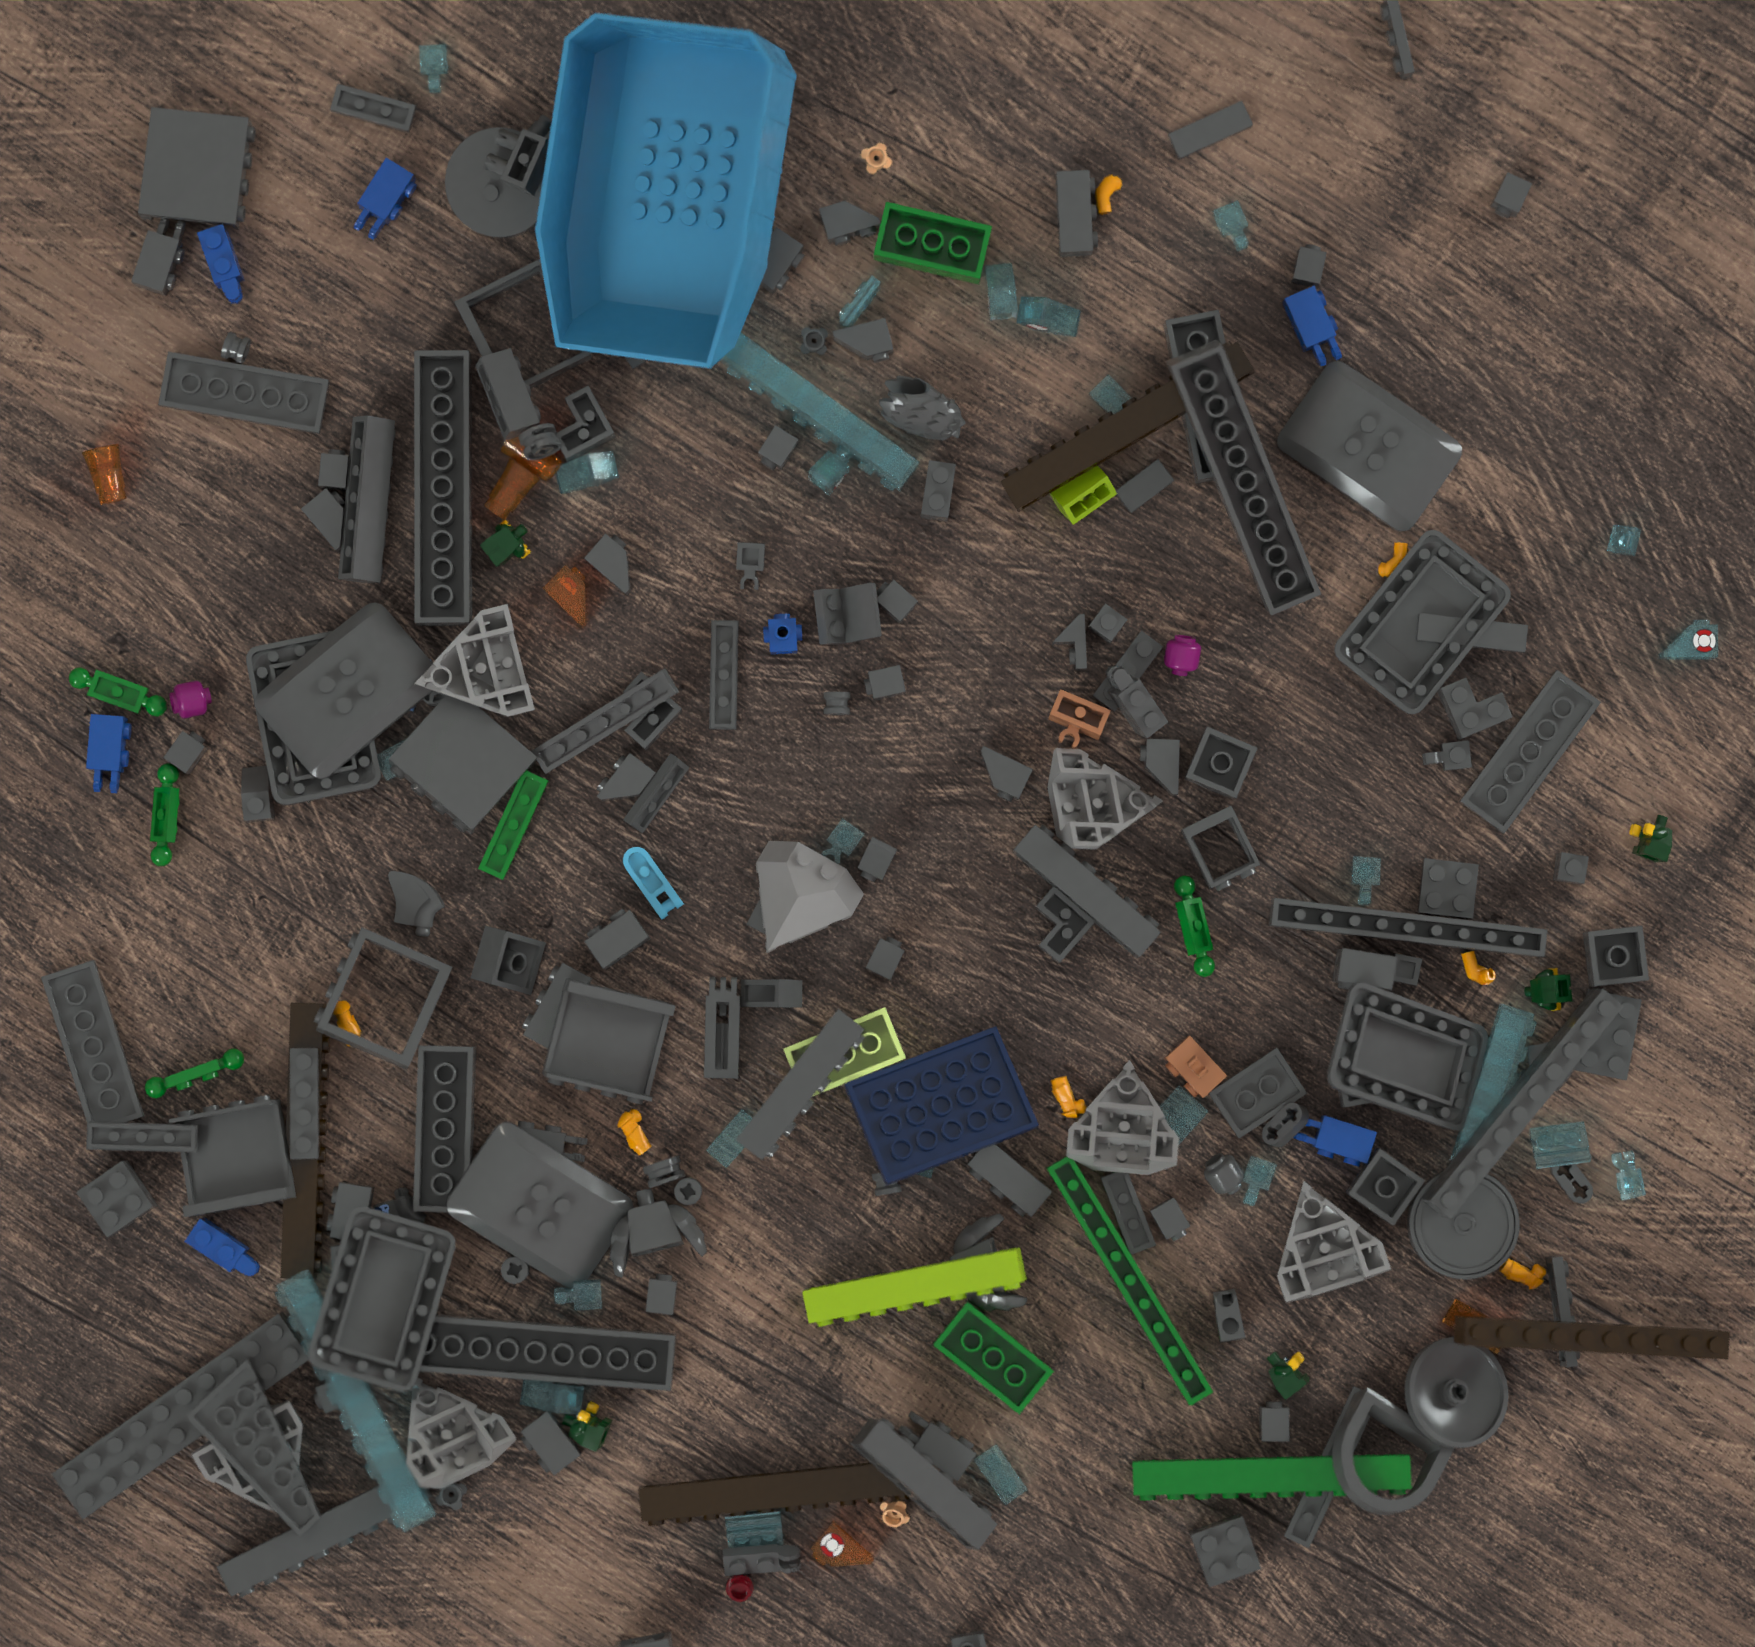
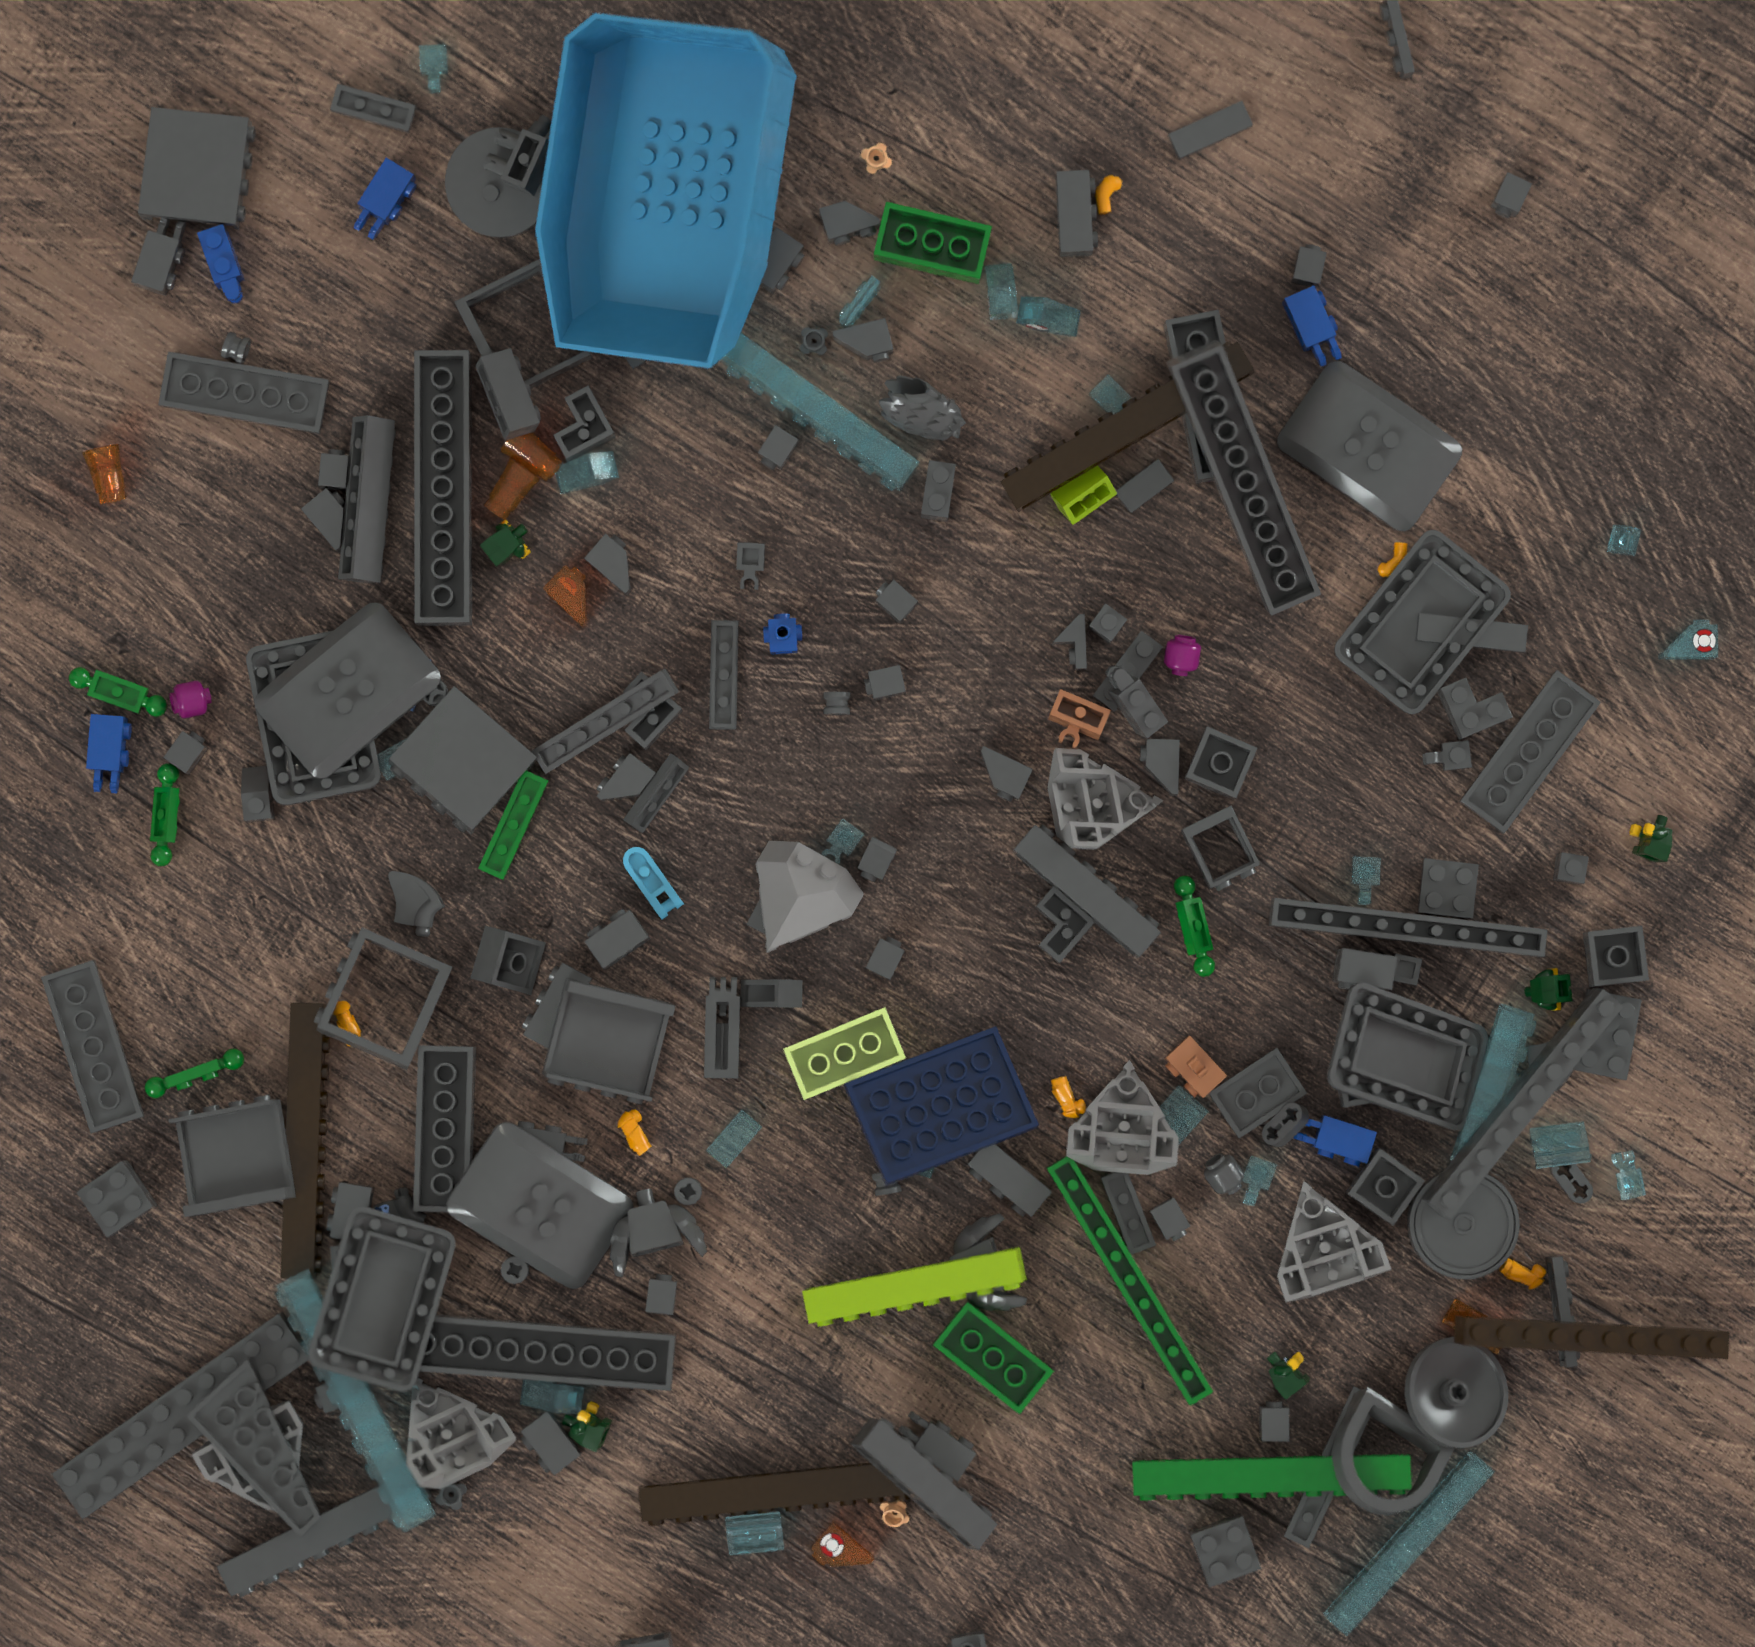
(142, 1137): dark grey tile -> none
(222, 1248): blue hinge -> none
(304, 1103): dark grey plate -> none
(483, 666): light grey wedge -> none
(540, 441): dark grey wheel -> none
(584, 1295): clear light blue plate -> none
(664, 1168): dark grey wheel -> none
(739, 1588): dark red plate -> none
(761, 1559): dark grey hinge -> none
(800, 1084): dark grey brick -> none
(829, 471): clear light blue slope -> none
(847, 614): dark grey bracket -> none
(1000, 1474): clear light blue plate -> none
(1228, 1316): dark grey leg -> none
(1231, 222): clear light blue plate -> none
(1408, 1543): none -> clear light blue brick
(1475, 971): light orange arm -> none

